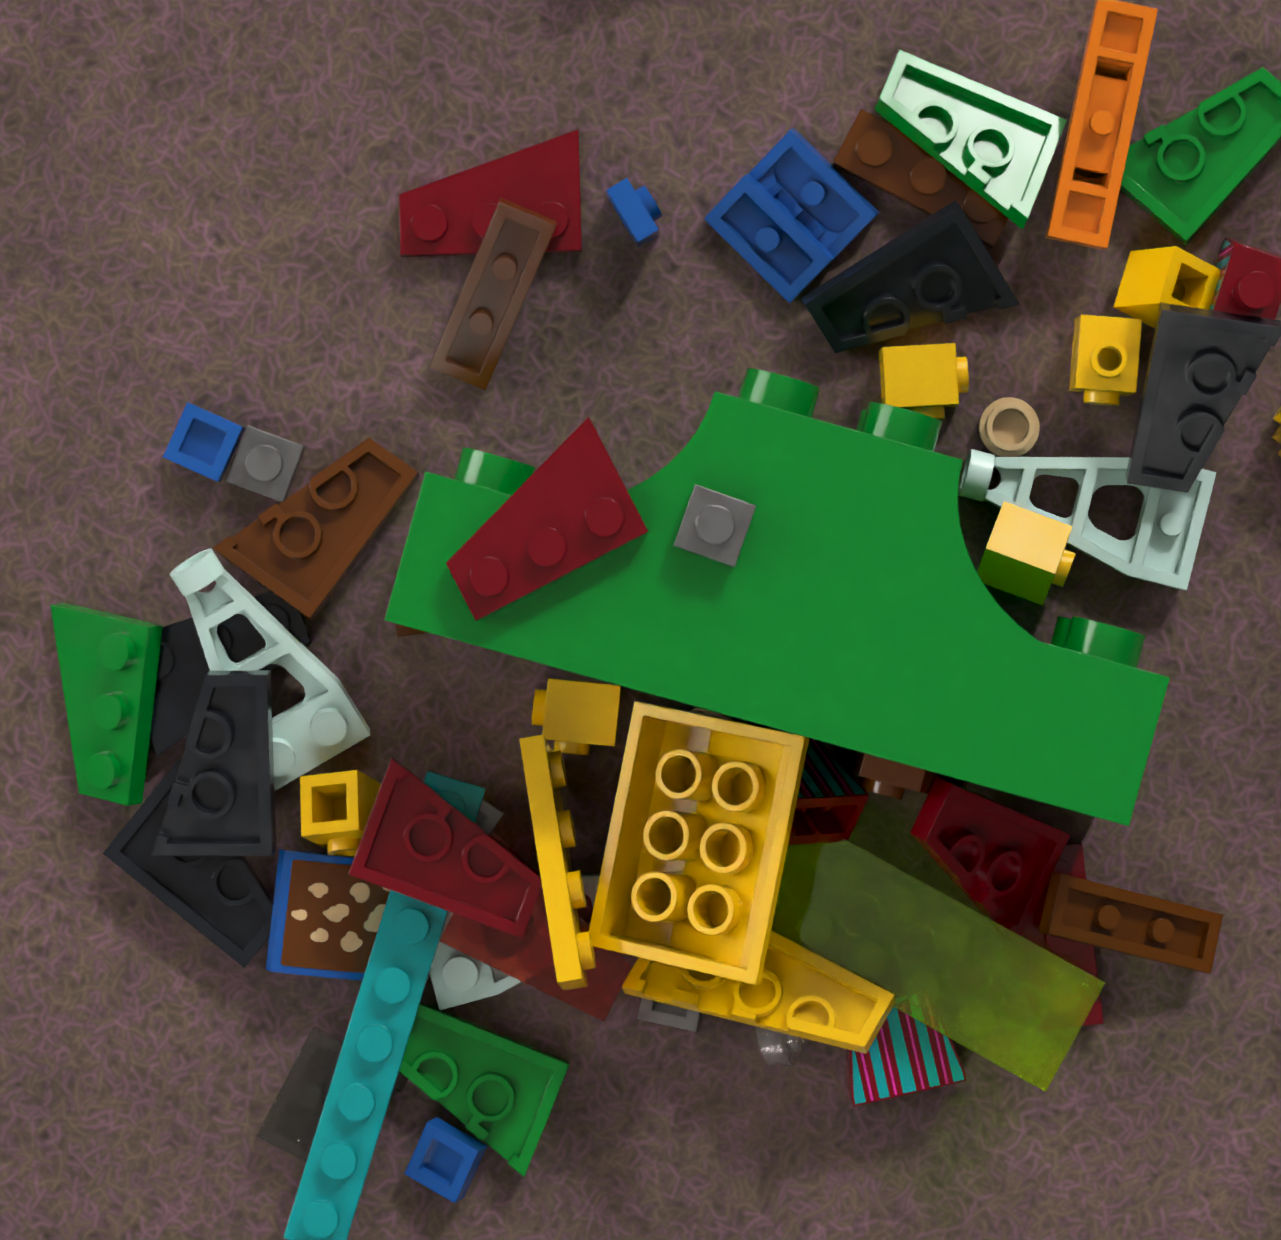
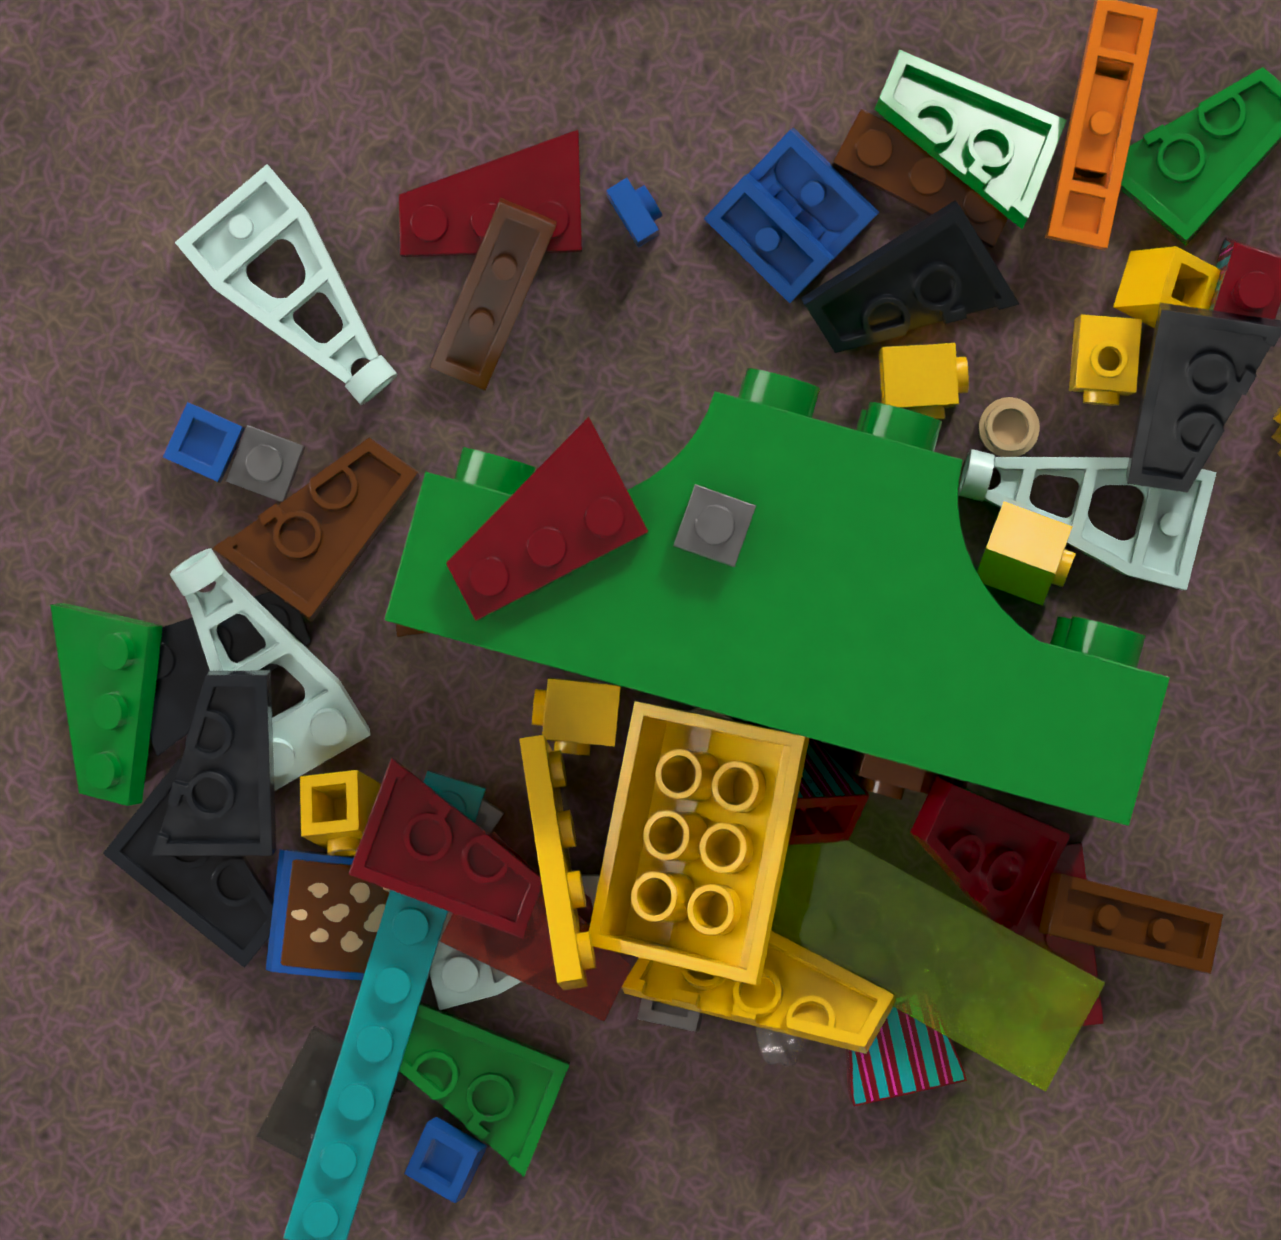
(241, 231): none -> light aqua plate

